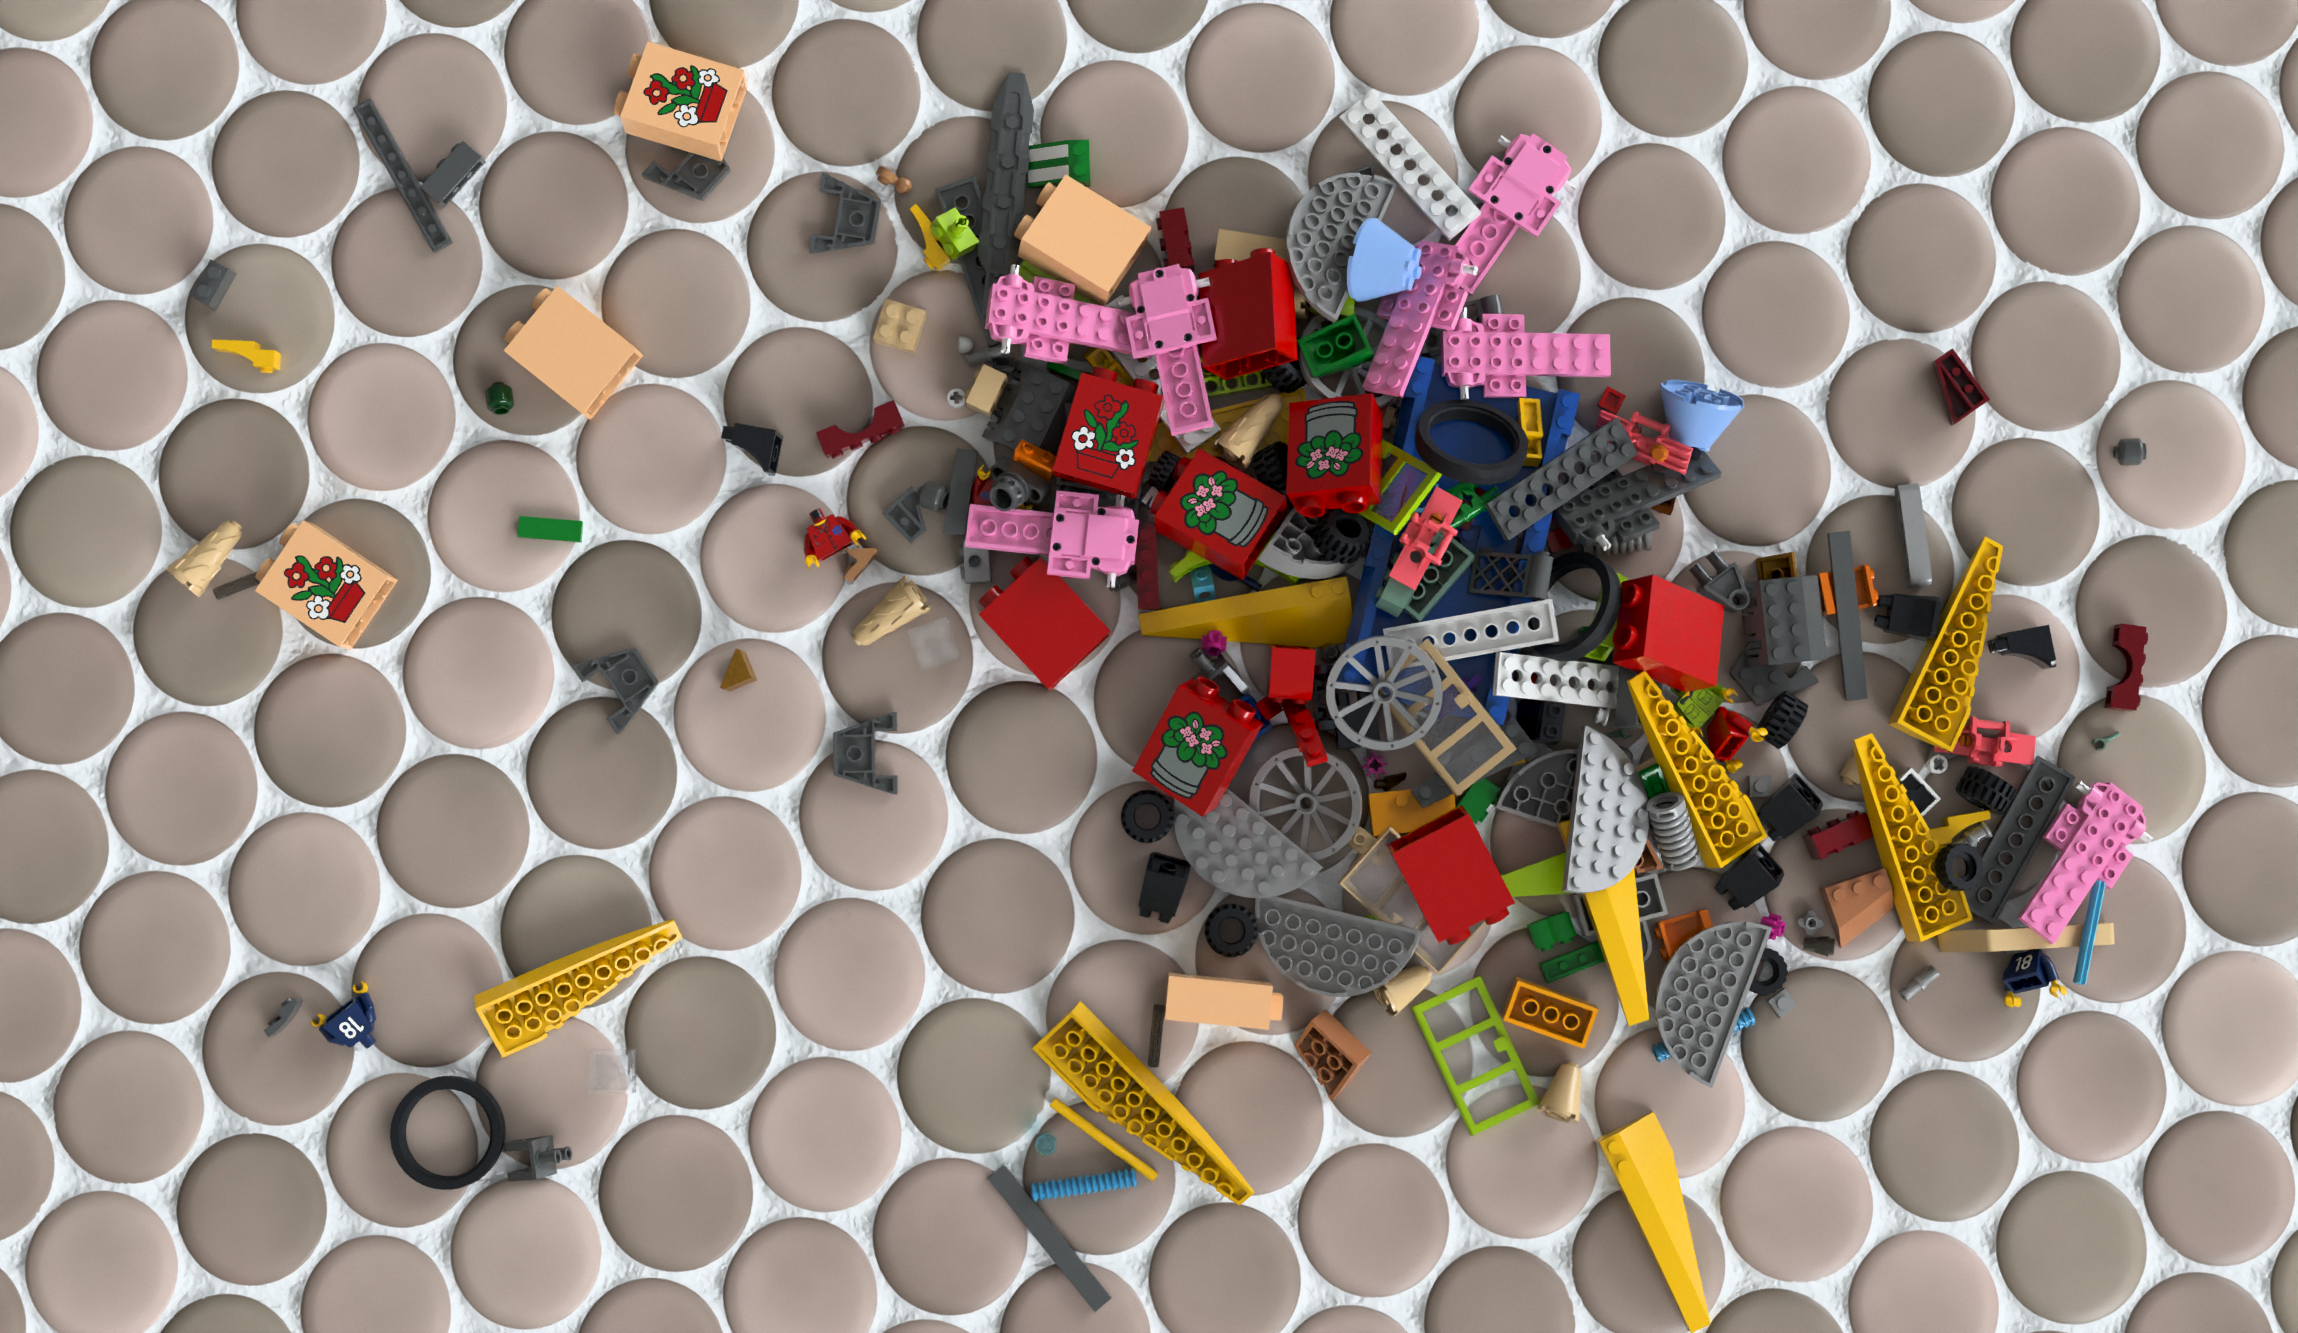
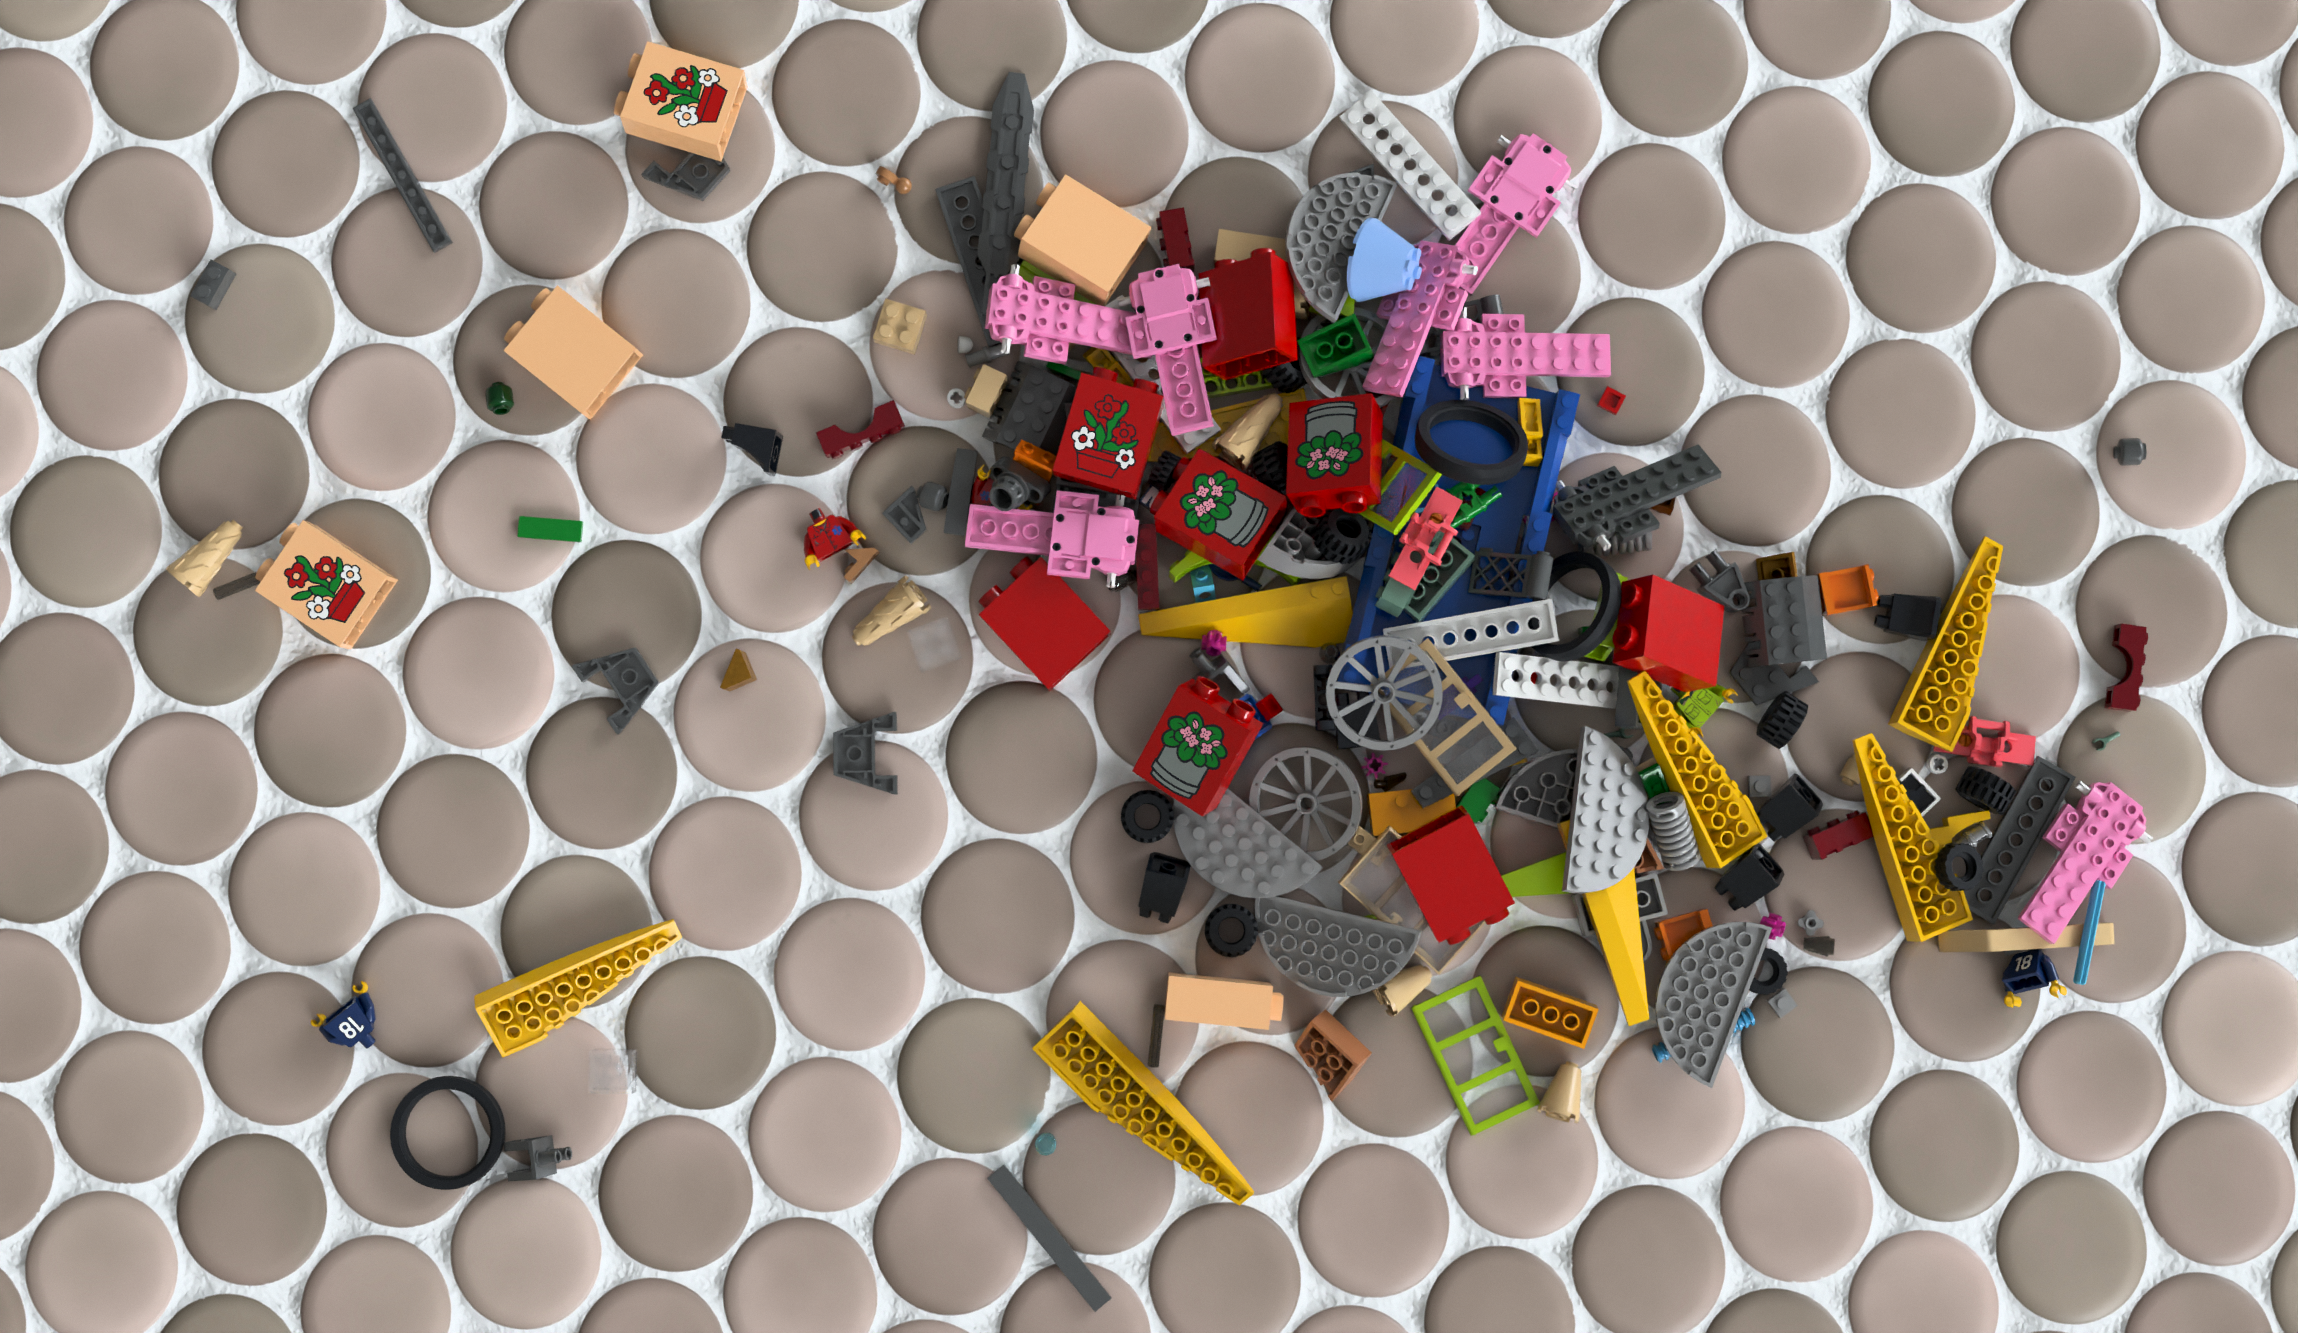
(262, 359): yellow slope -> none
(287, 1012): dark grey slope -> none
(452, 173): dark grey brick -> none
(855, 220): dark grey wing -> none
(933, 253): yellow slope -> none
(954, 233): lime brick -> none
(978, 574): light grey brick -> none
(1004, 365): dark grey slope -> none
(1053, 160): green slope -> none
(1083, 1185): dark azure piece -> none
(1103, 1139): yellow piece -> none
(1290, 673): red brick -> none
(1304, 733): red bracket -> none
(1389, 418): medium nougat plate -> none
(1541, 720): black hips -> none
(1548, 474): dark grey plate -> none
(1552, 930): green brick -> none
(1557, 541): red plate -> none
(1572, 962): green tile -> none
(1602, 716): white bush -> none
(1651, 451): coral piece -> none
(1651, 1186): yellow wedge -> none
(1698, 413): light blue cone -> none
(1728, 733): red torso -> none
(1847, 615): dark grey tile -> none
(1857, 903): nougat wedge -> none
(1913, 535): light grey beam -> none
(1918, 983): light grey pin -> none
(1958, 386): dark red wedge -> none
(2031, 644): black hips -> none

